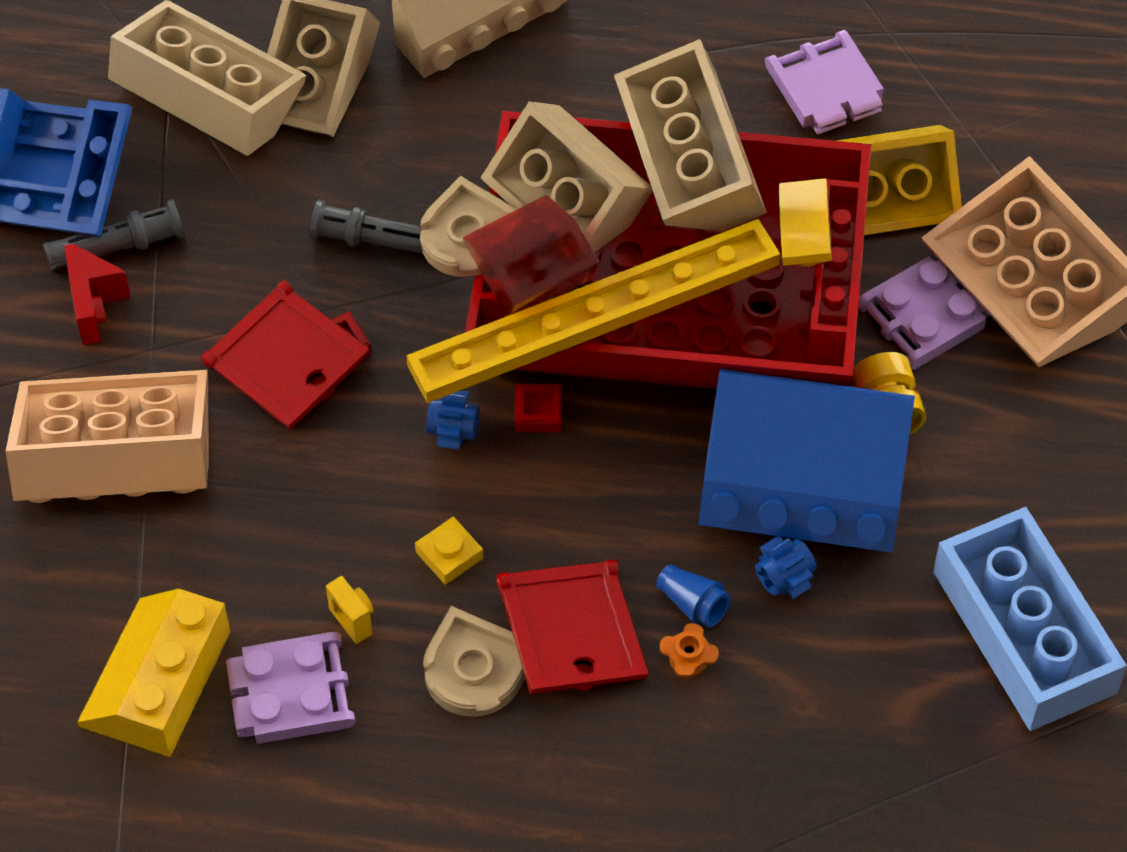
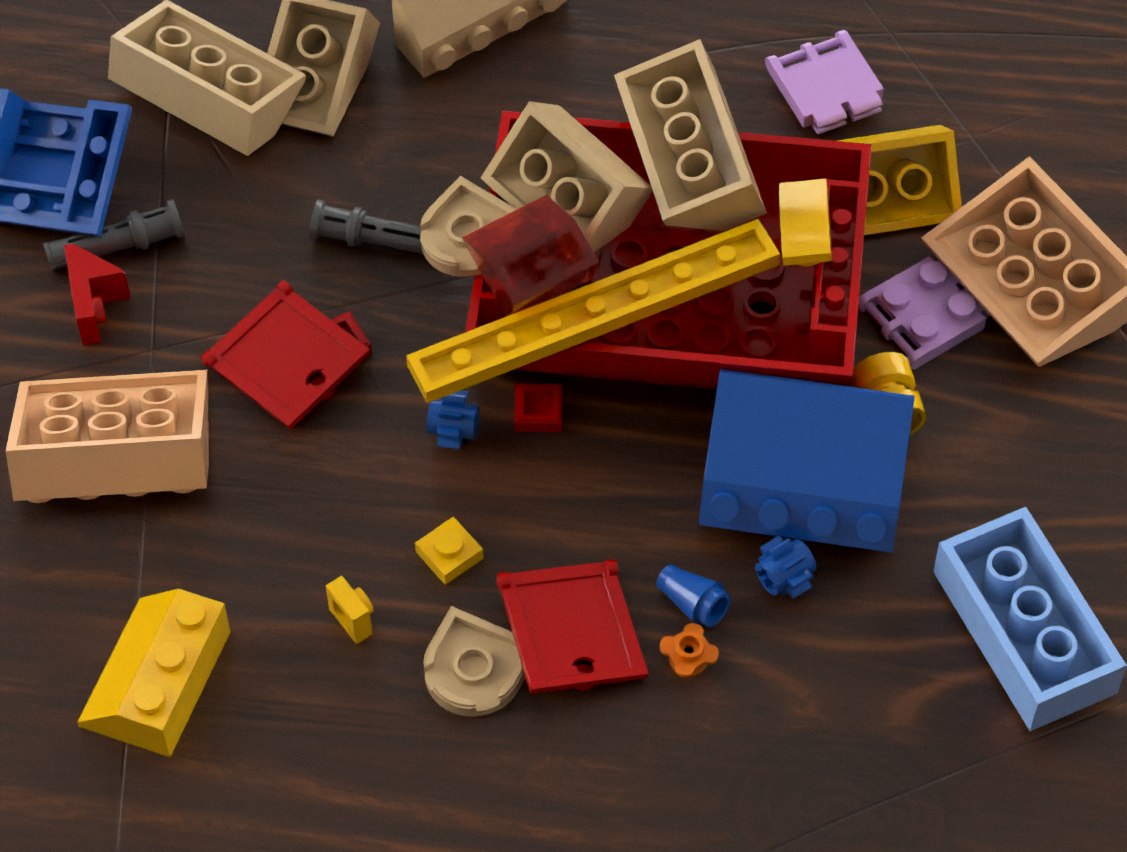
(285, 688): lavender plate -> none

